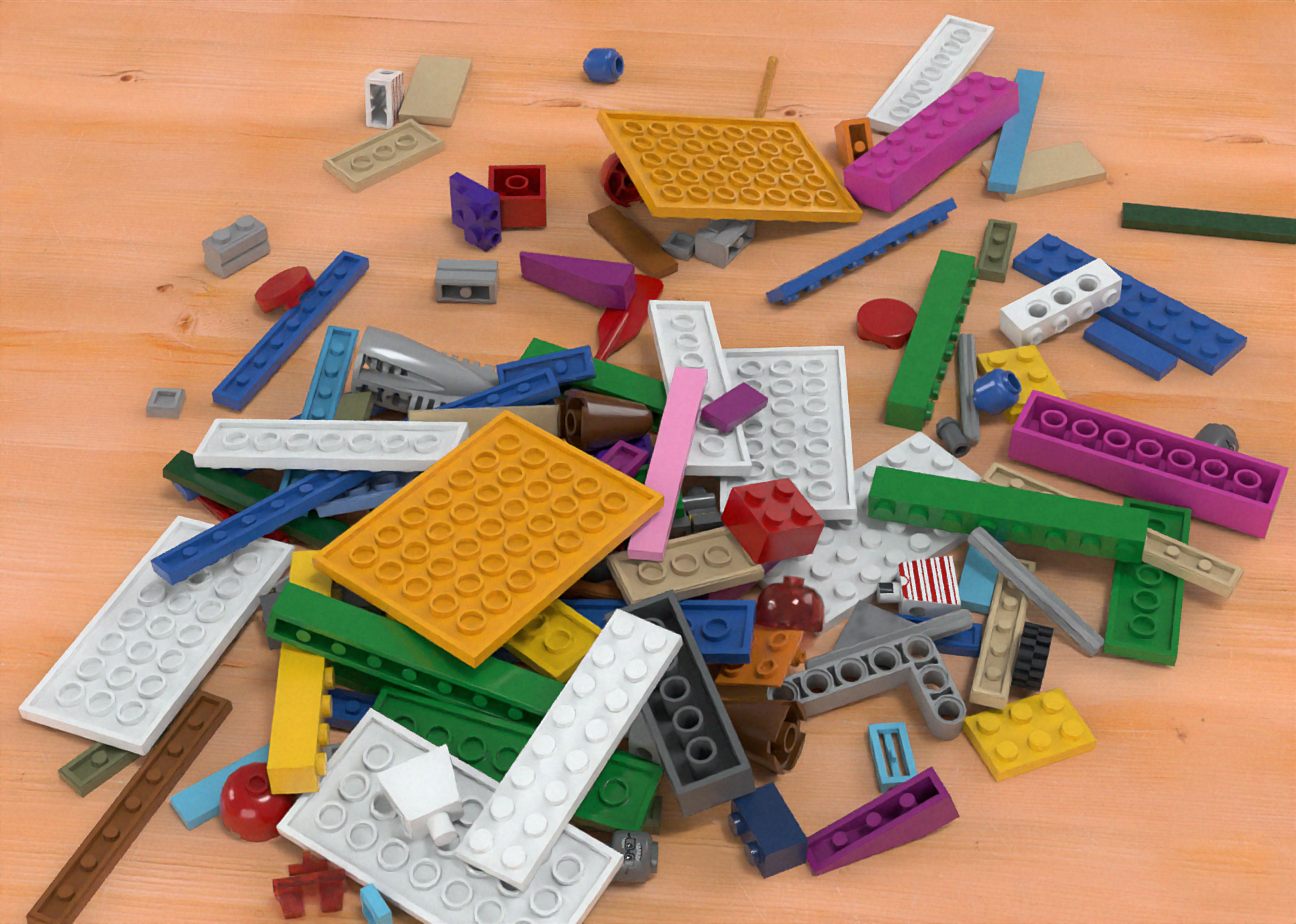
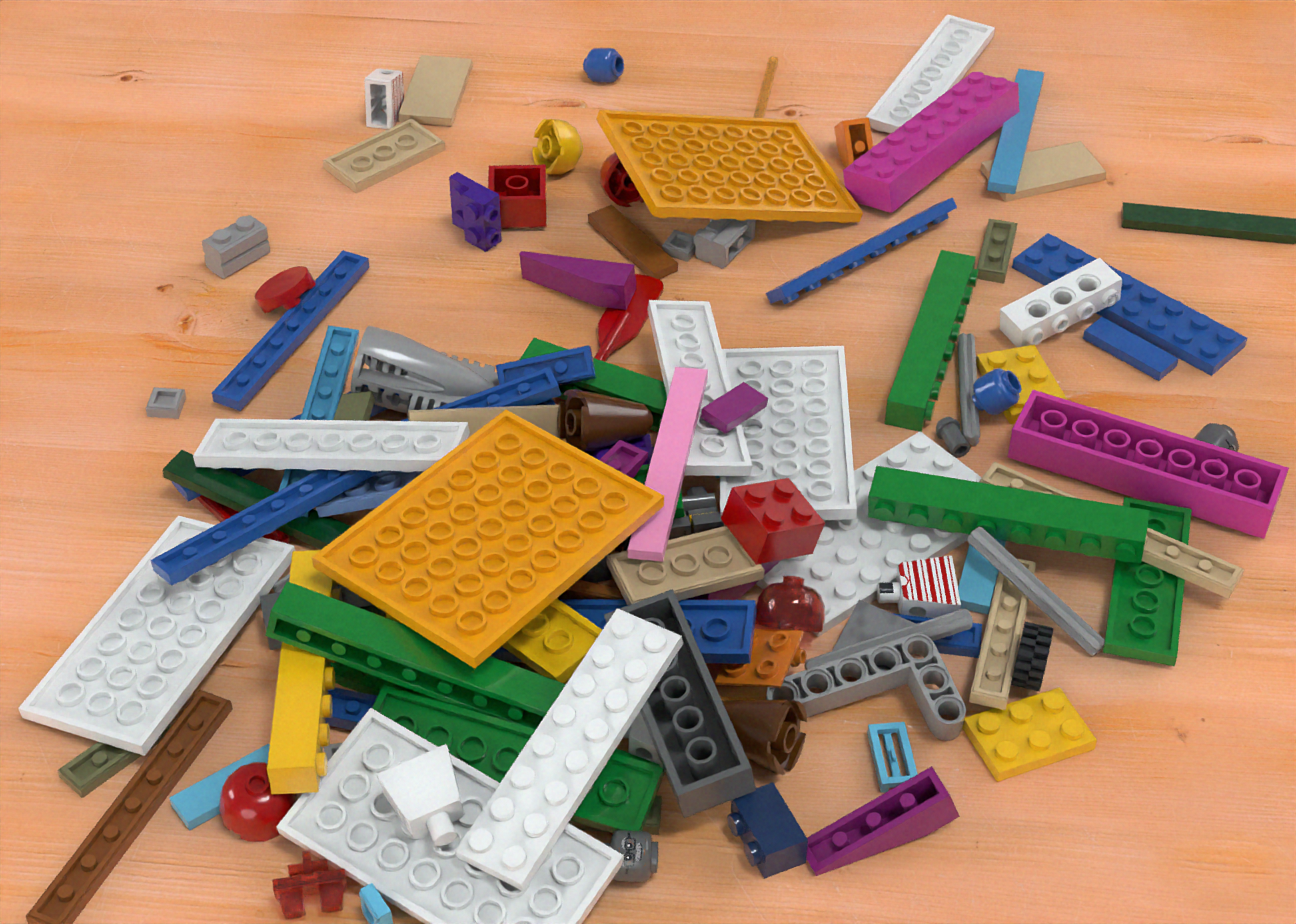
(467, 281): light grey brick -> none
(557, 146): none -> yellow cylinder
(886, 322): red tile -> none

